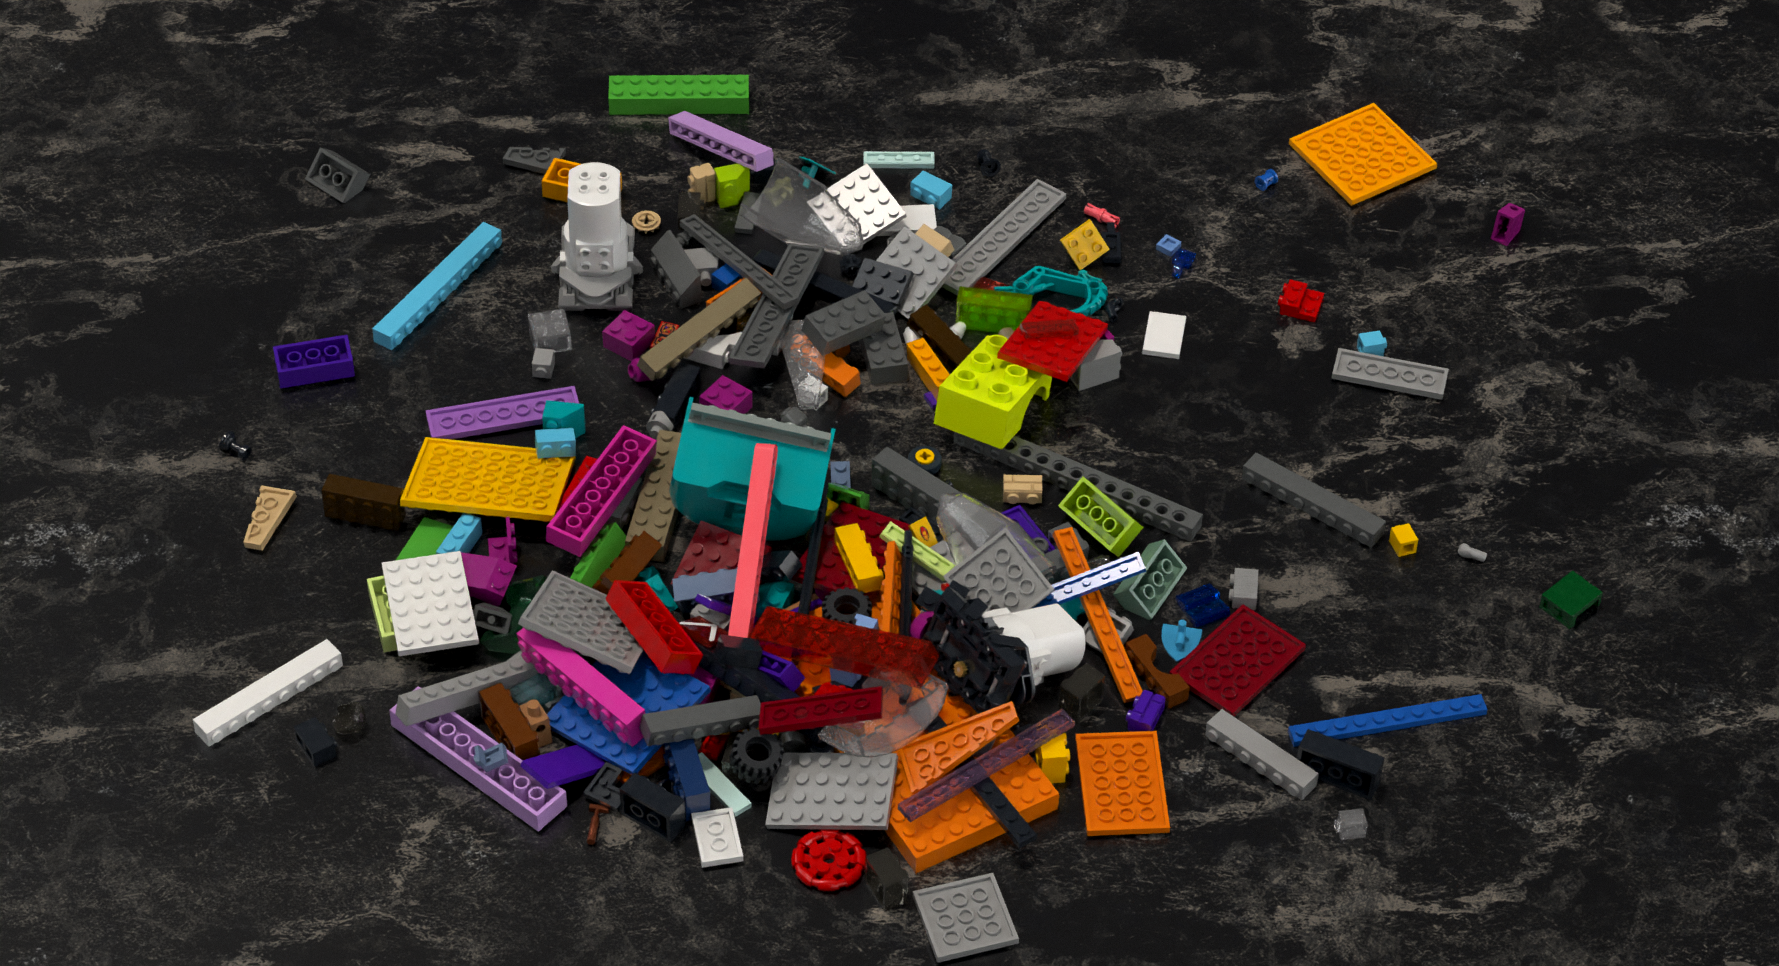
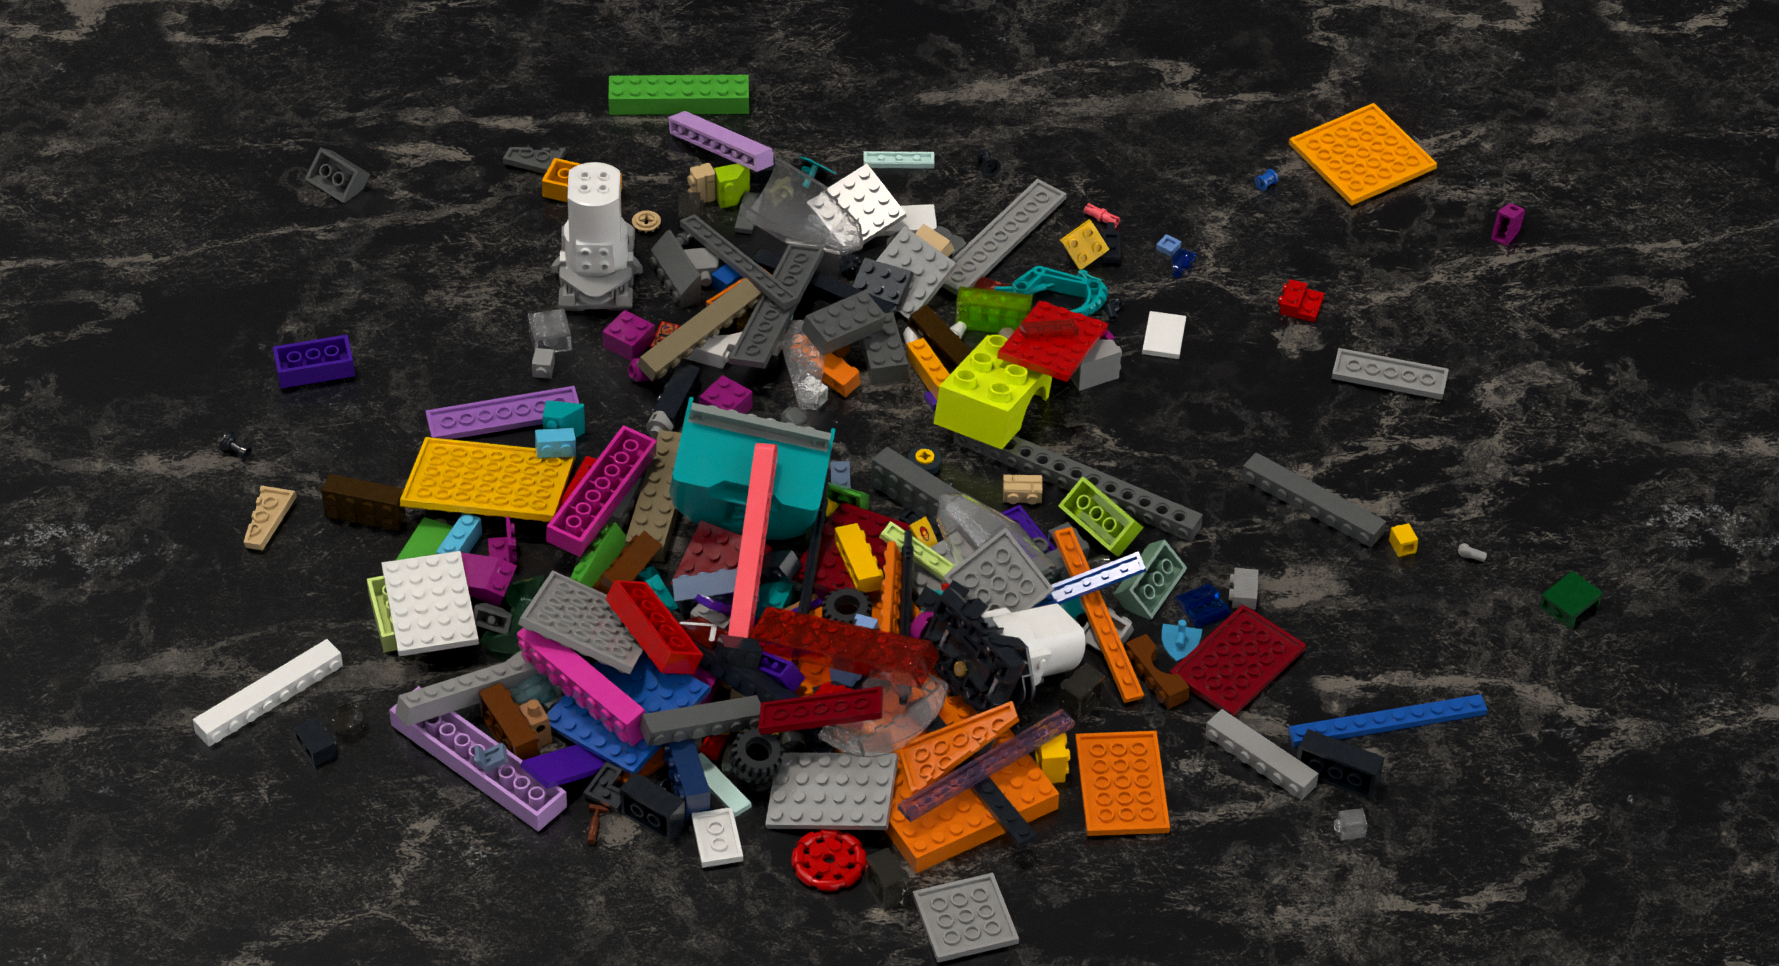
(437, 286): medium azure brick -> none
(931, 189): medium azure brick -> none
(1146, 712): dark purple brick -> none
(1372, 343): medium azure brick -> none

